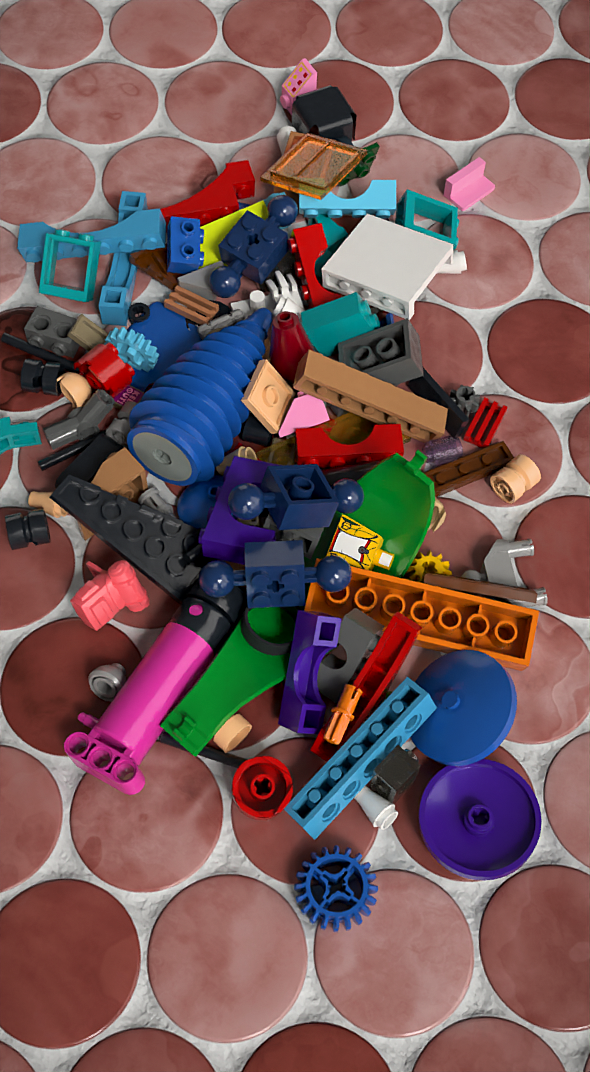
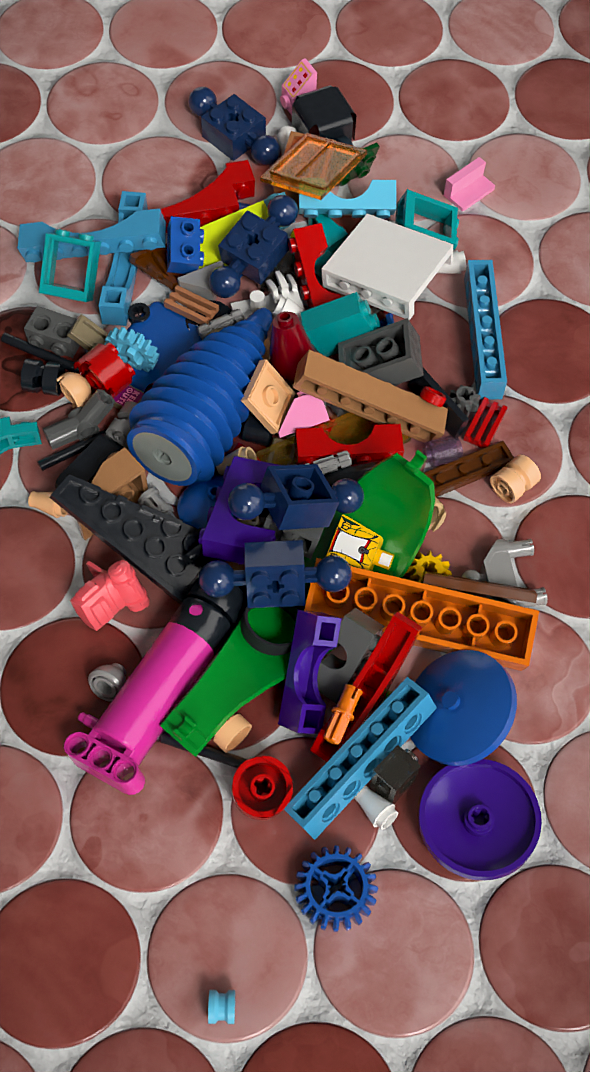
(27, 529): black wheel -> none
(221, 1007): none -> medium azure wheel
(233, 126): none -> dark blue brick
(332, 463): none -> light grey axle
(433, 396): none -> red tile
(485, 329): none -> dark azure brick

